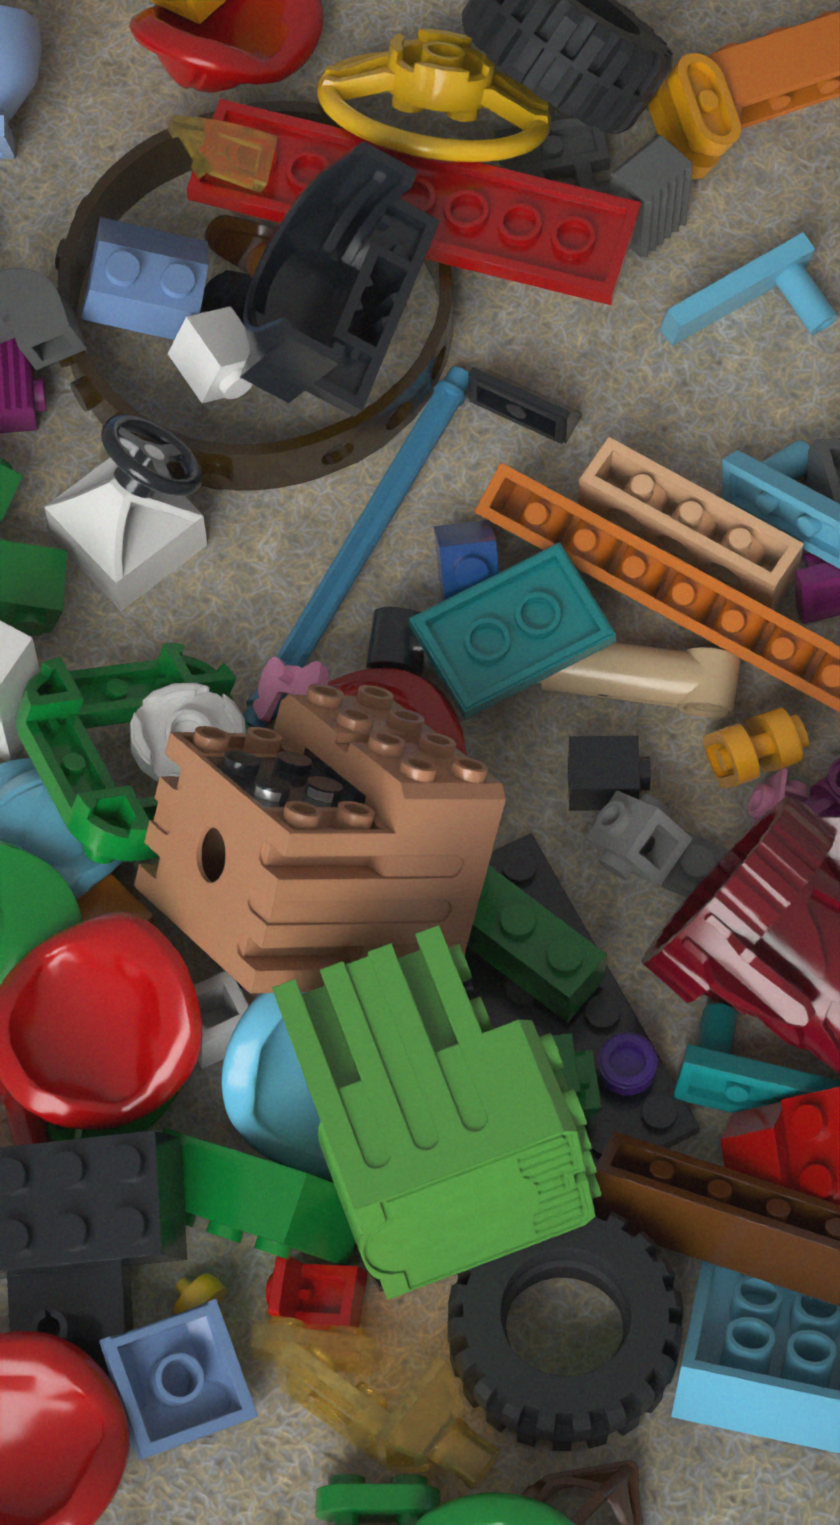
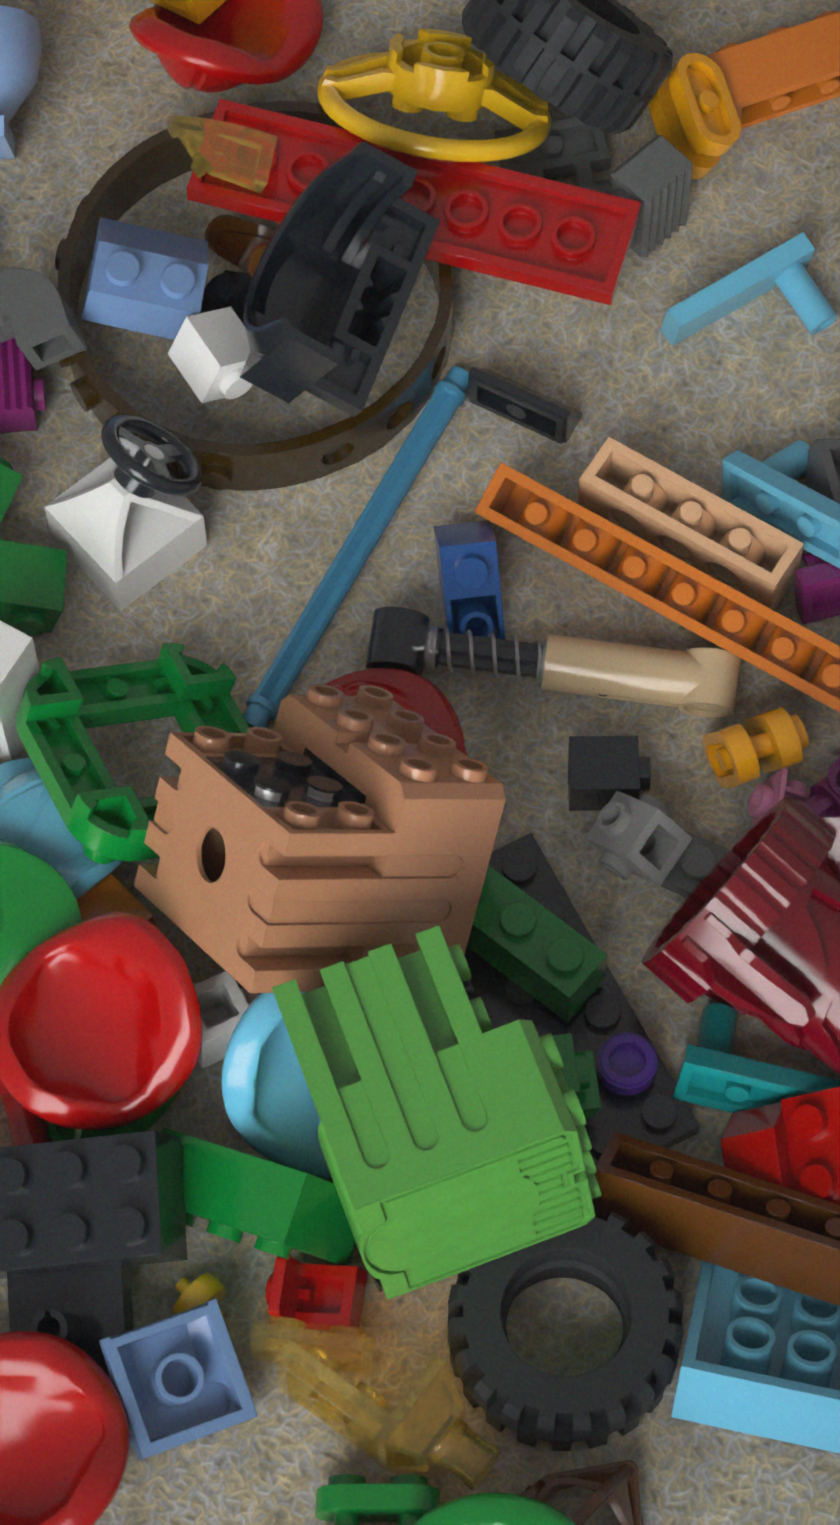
(177, 709): white tile -> none
(286, 679): bright pink piece -> none
(512, 630): teal tile -> none

